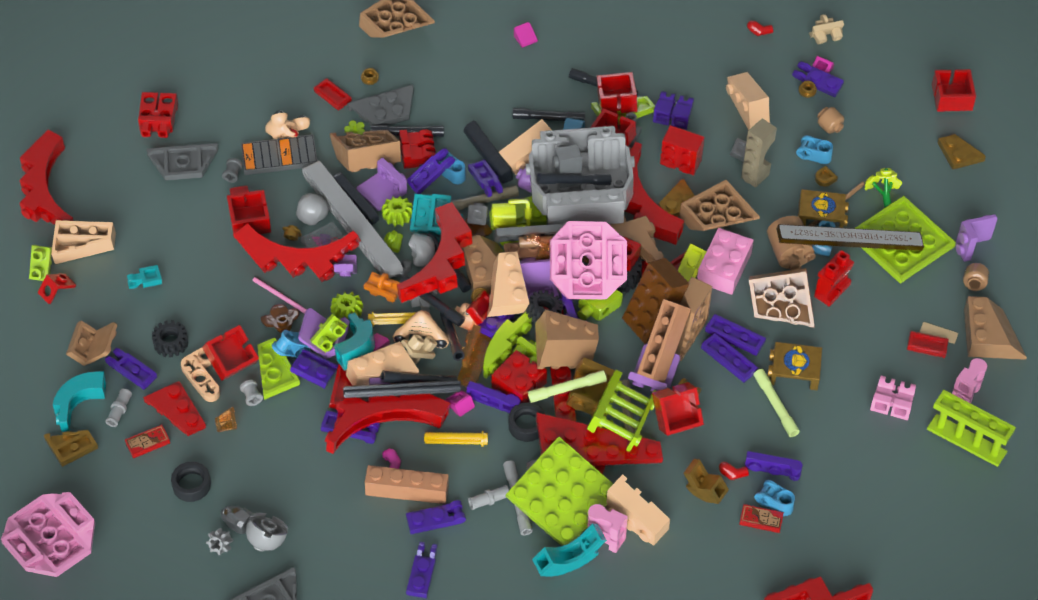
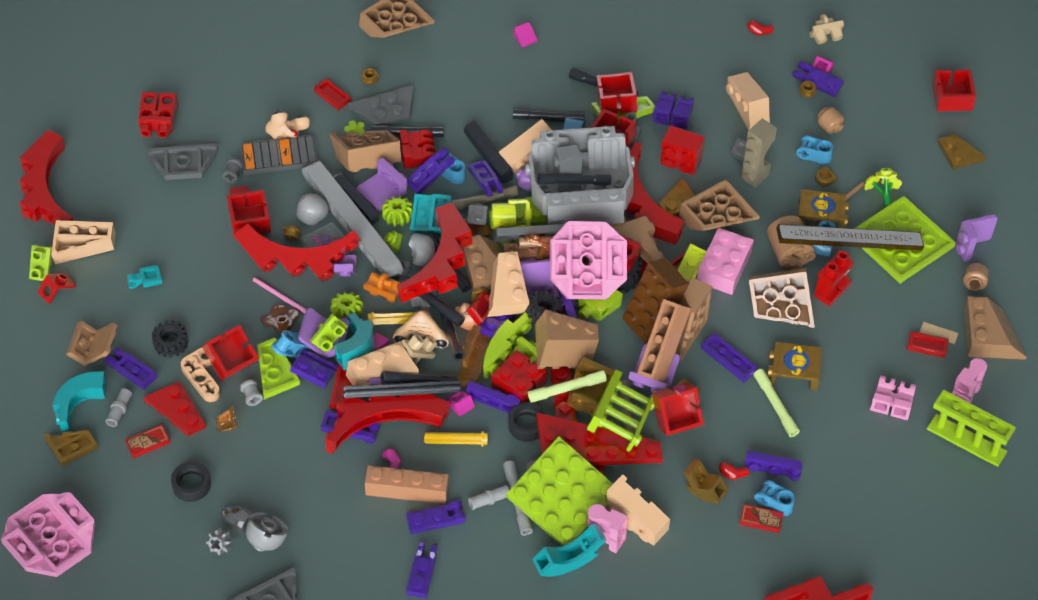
(735, 334): dark purple plate -> none

